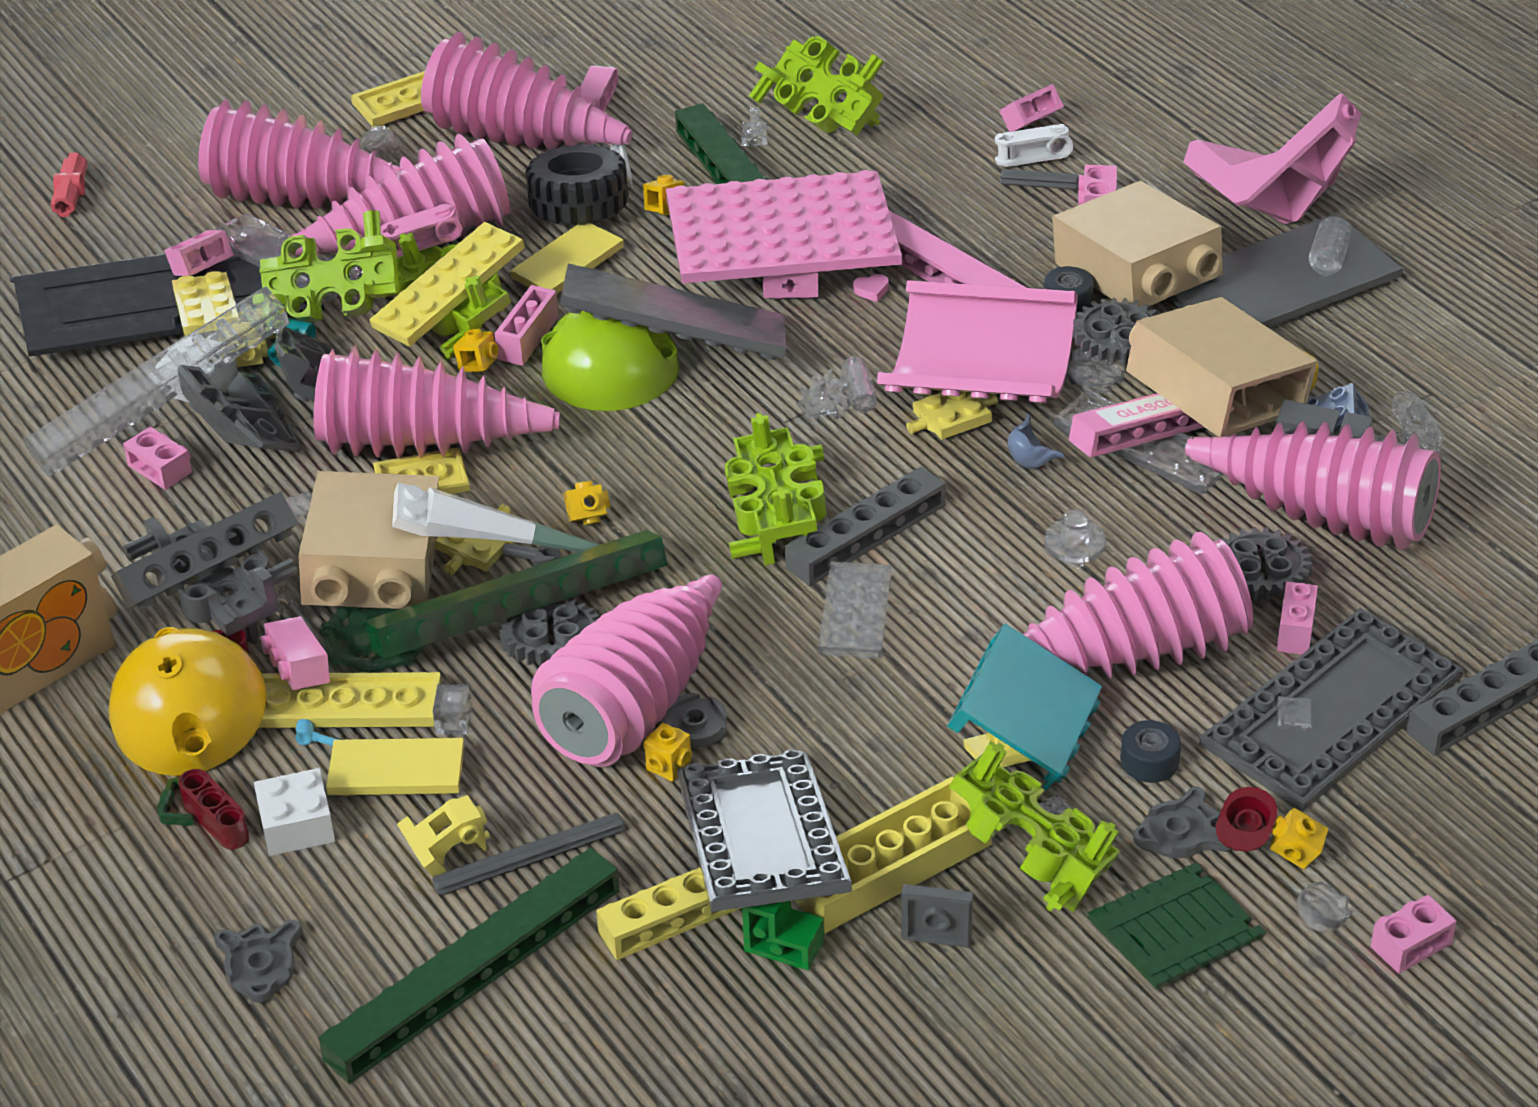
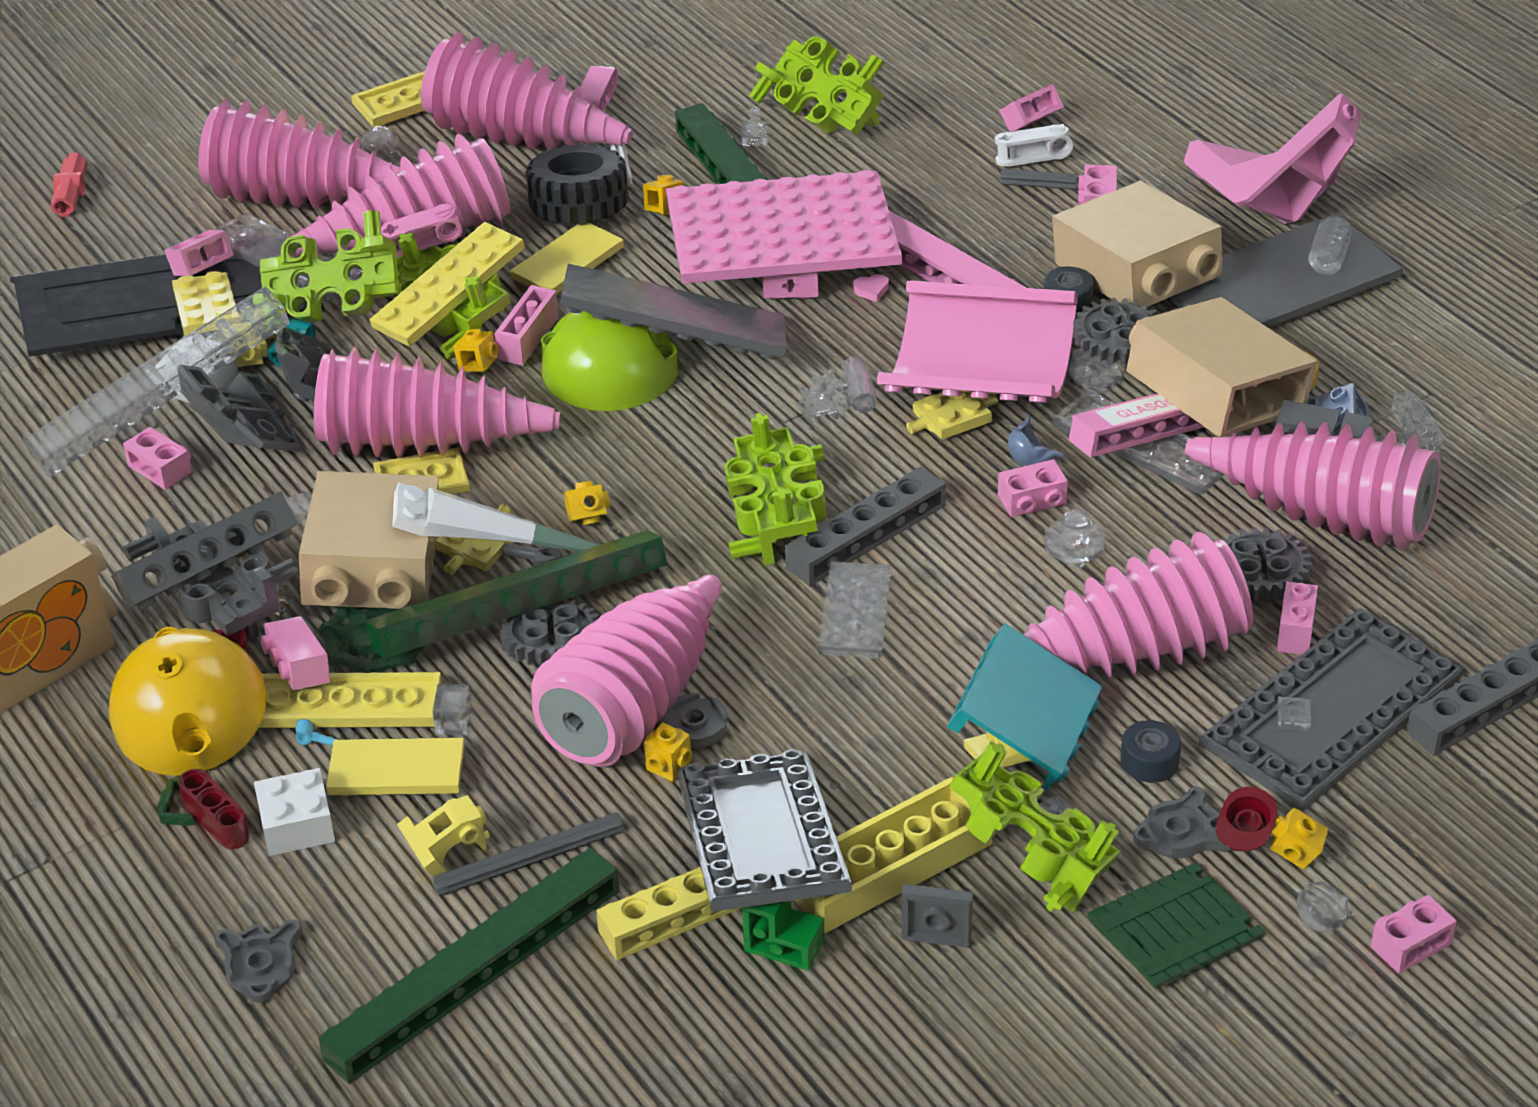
(1032, 488): none -> bright pink brick

